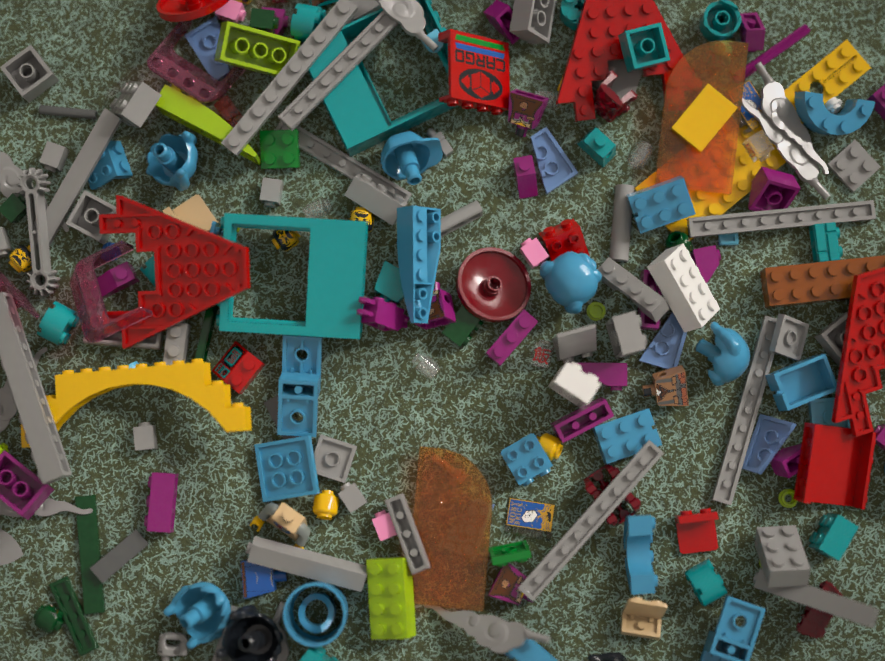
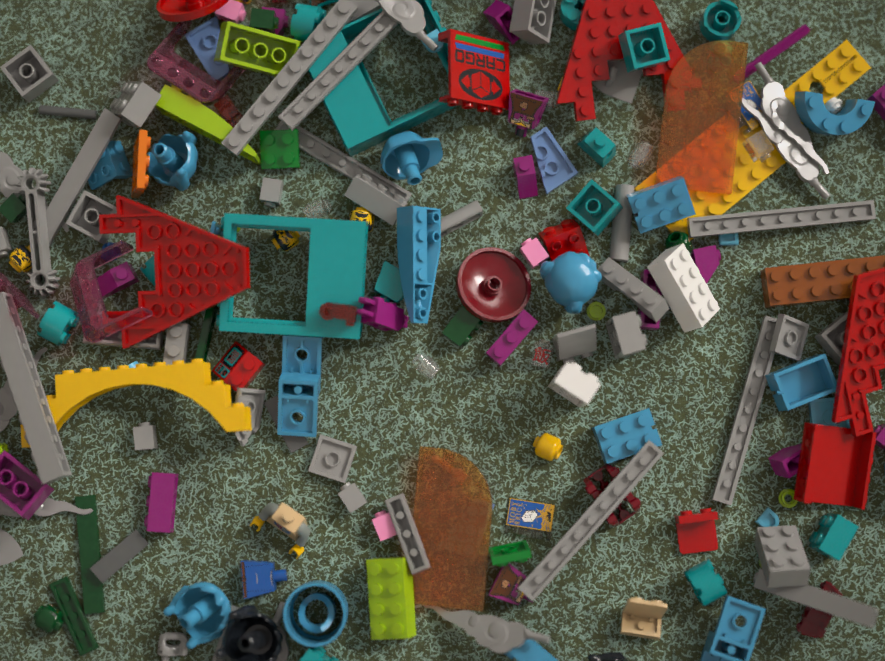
(54, 157): light grey brick -> none
(140, 164): none -> orange plate
(193, 212): tan bracket -> none
(254, 399): none -> light grey tile
(287, 468): dark azure plate -> none
(306, 563): light grey brick -> none
(325, 505): yellow head -> none
(339, 311): none -> clear red leg
(441, 309): magenta torso -> none
(446, 148): light grey piece -> none
(526, 459): dark azure bracket -> none
(582, 419): magenta brick -> none
(594, 207): none -> teal brick
(607, 101): dark red piece -> none
(609, 374): magenta slope -> none
(638, 566): dark azure brick -> none
(666, 346): medium blue wing -> none
(668, 387): torso -> none
(704, 118): yellow tile -> none
(728, 356): dark azure piece -> none
(752, 31): magenta slope -> none
(765, 442): medium blue wing -> none
(768, 518): none -> medium azure tile
(772, 190): magenta slope -> none
(825, 242): teal brick -> none
(853, 166): light grey plate -> none

